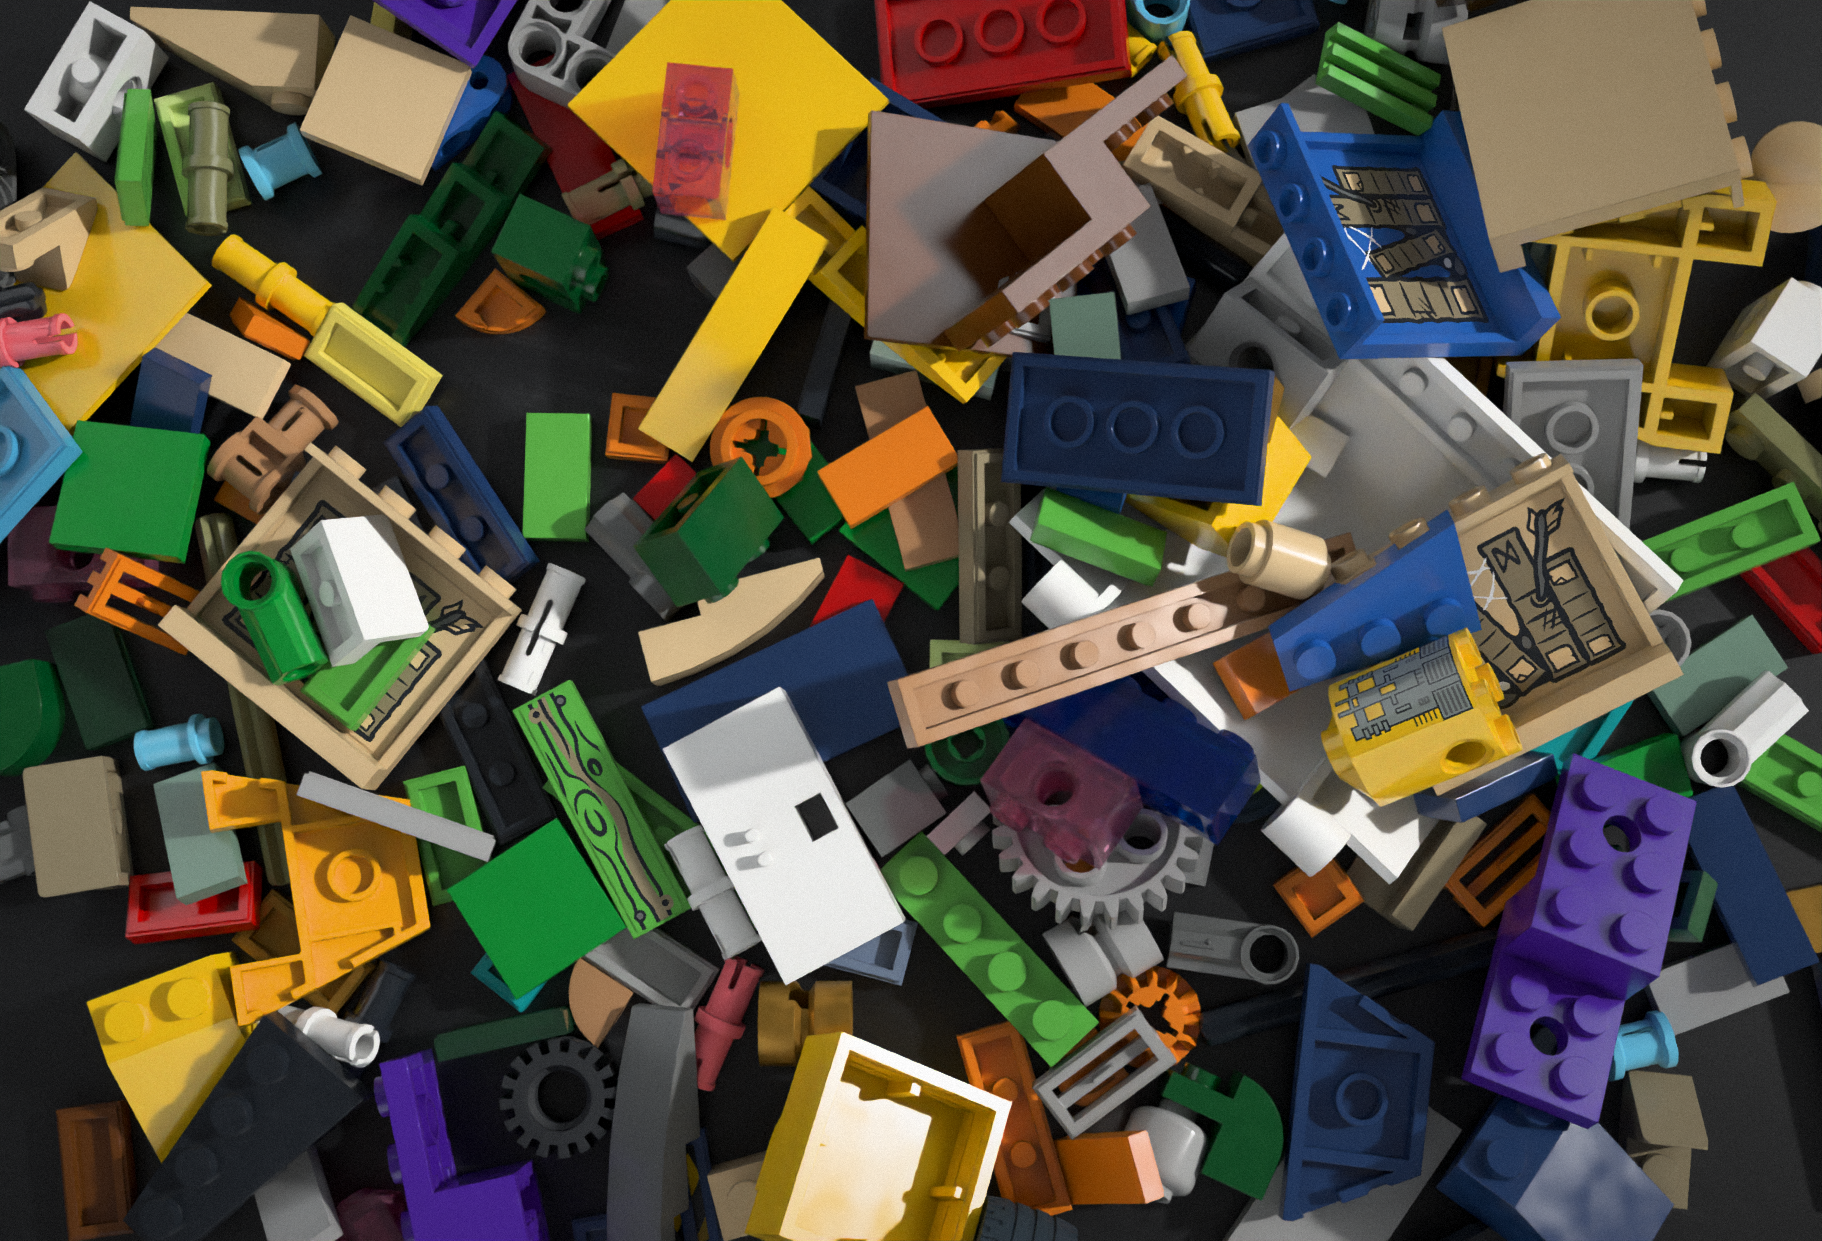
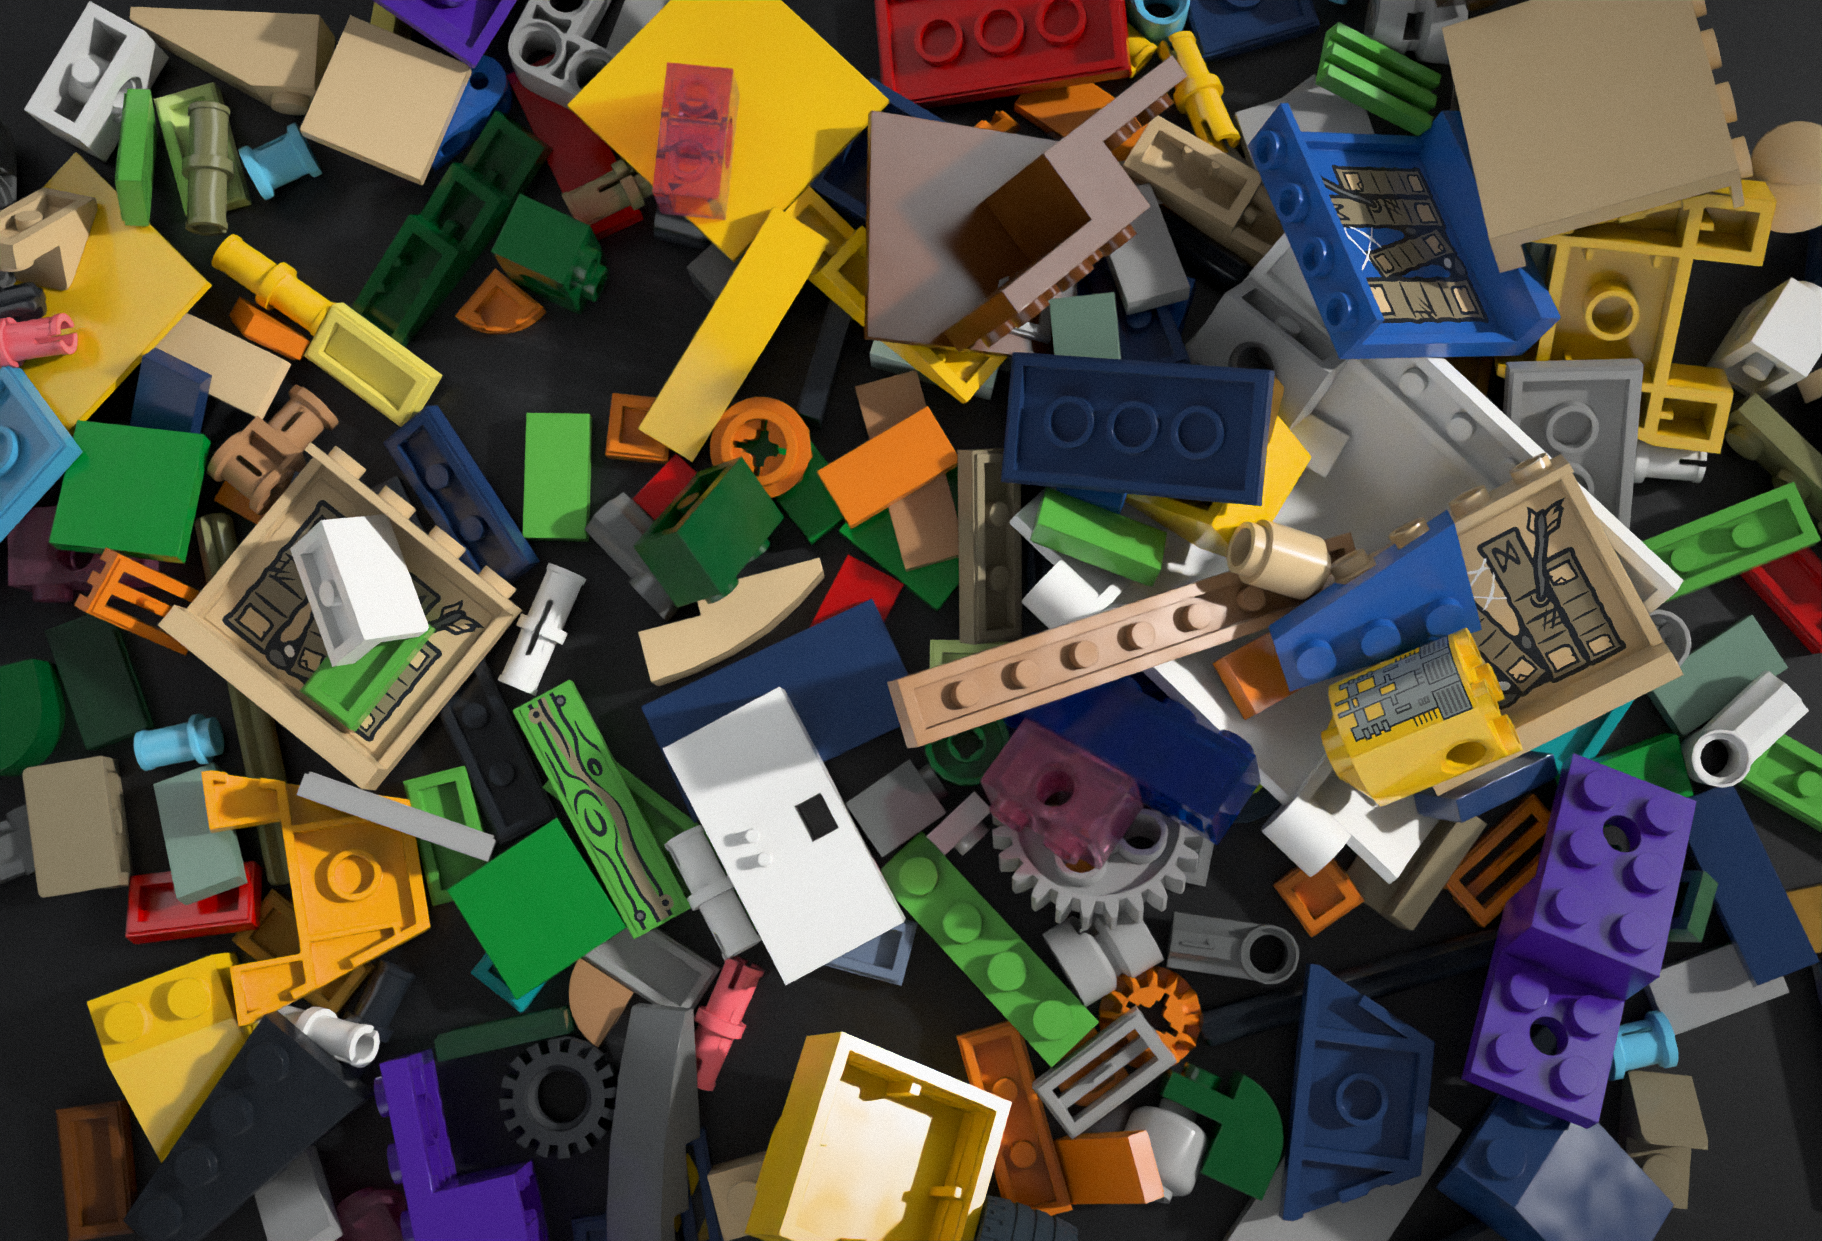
(277, 620): green piece -> none
(791, 1014): pearl gold wheel -> none

